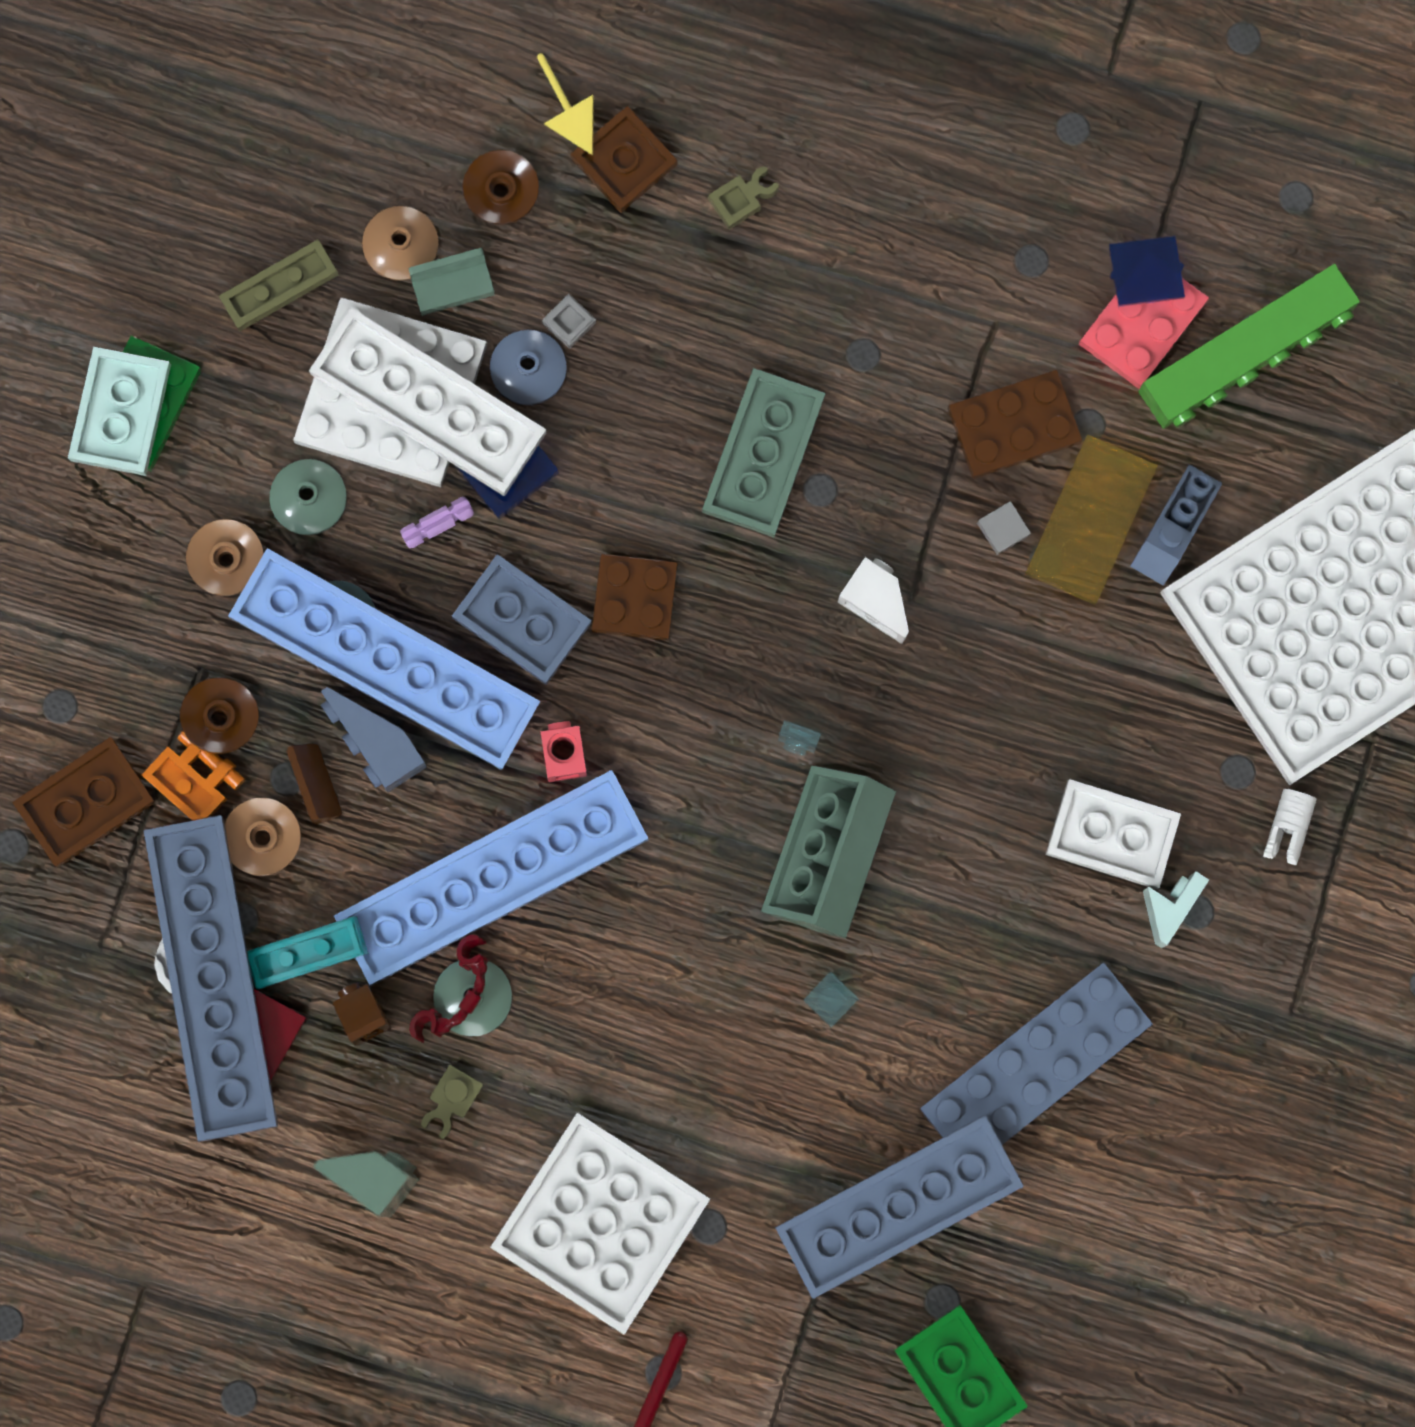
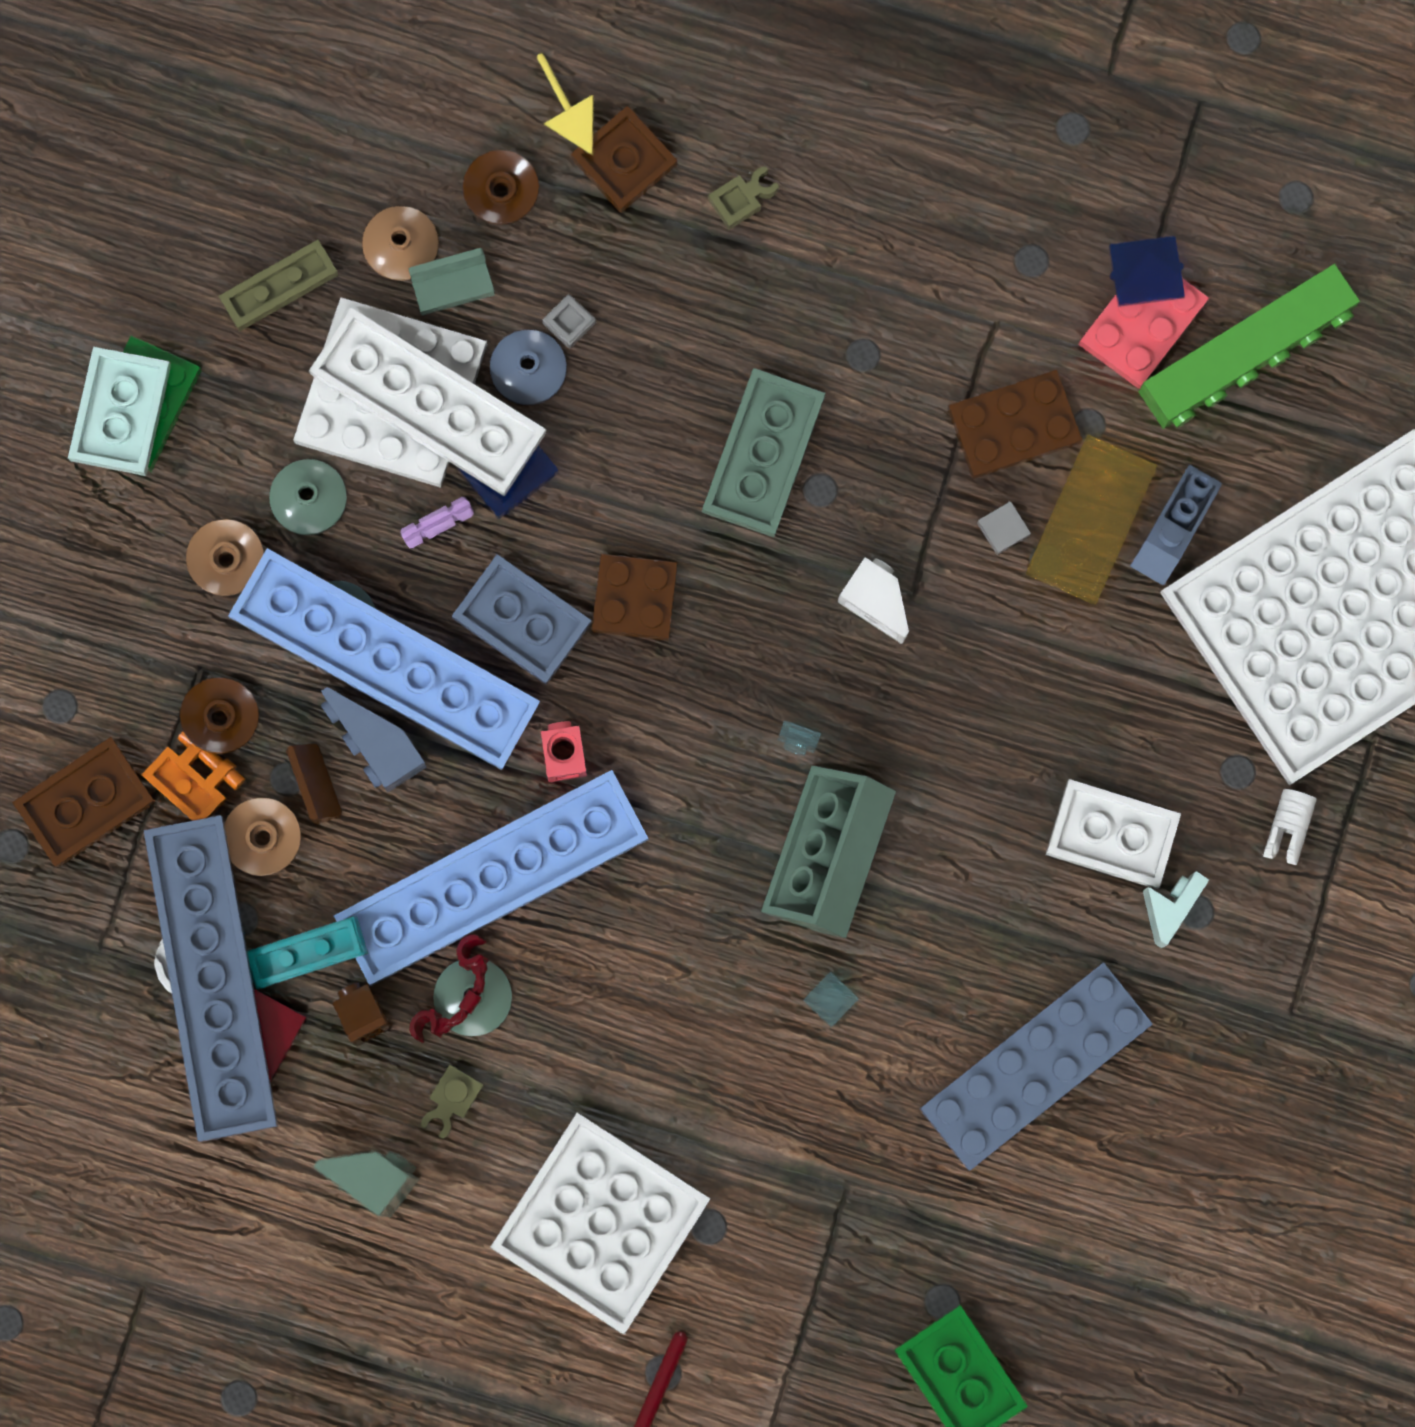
(899, 1206): sand blue plate -> none

